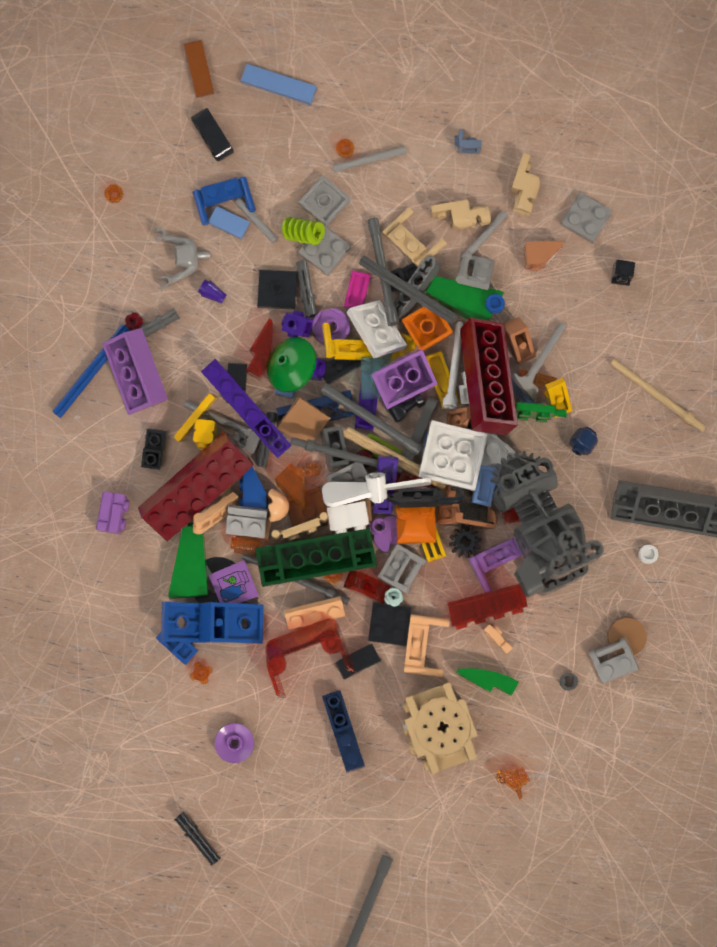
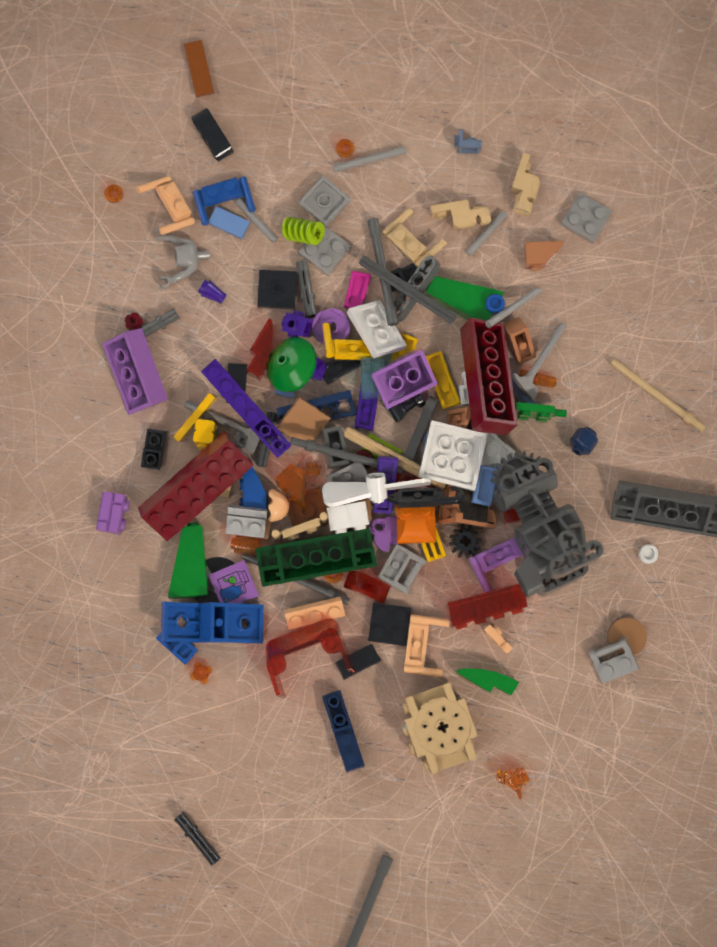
(85, 378): blue axle -> none
(173, 202): none -> light nougat plate
(213, 514): light nougat plate -> none
(224, 739): medium lavender dish -> none
(278, 84): medium blue tile -> none
(396, 593): light aqua plate -> none
(405, 441): dark grey piece -> none
(426, 328): orange slope -> none
(450, 400): white piece -> none
(481, 272): light grey plate -> none
(514, 306): none -> light grey bar
(557, 395): yellow slope -> none
(574, 682): dark grey bush -> none
(622, 272): black brick -> none

